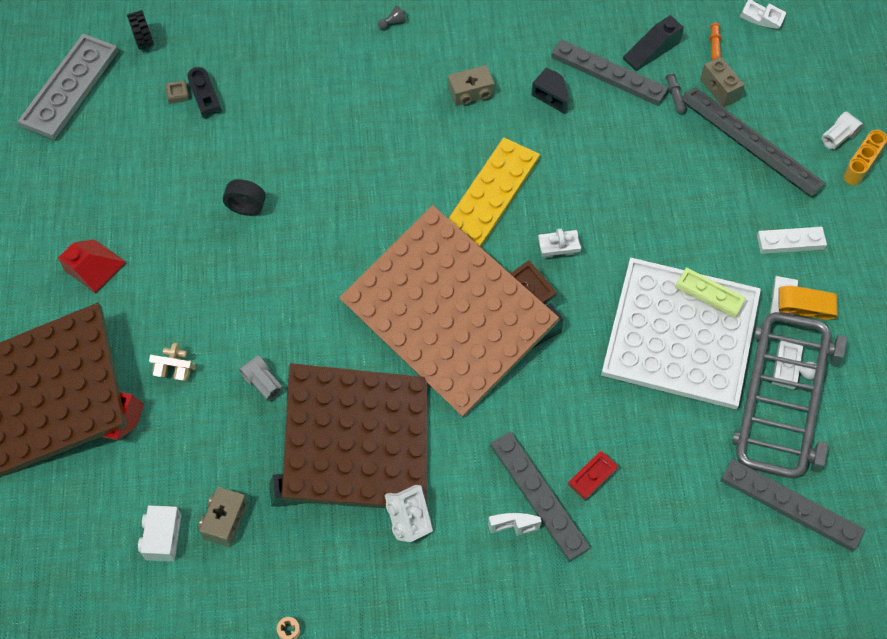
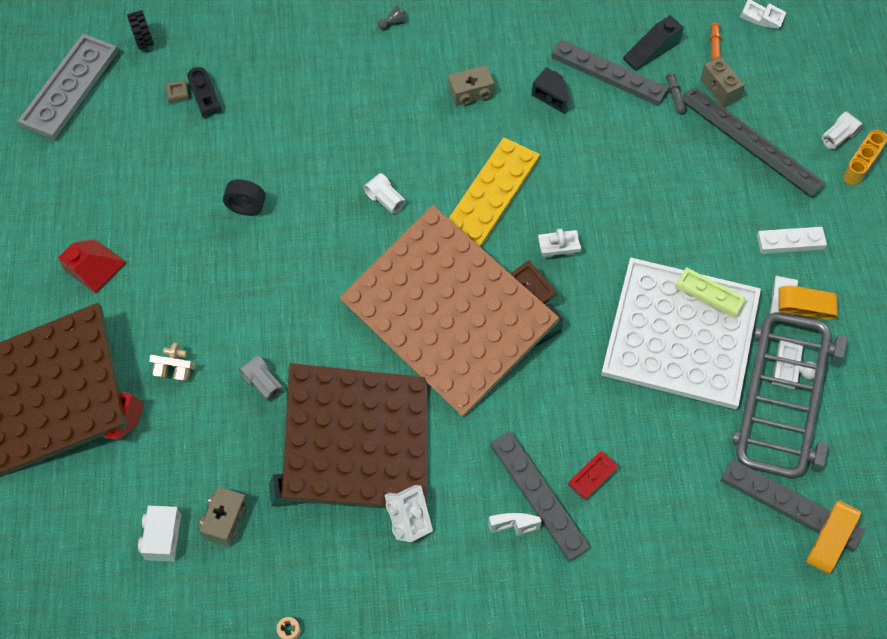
(380, 189): none -> white piece
(833, 537): none -> light orange beam

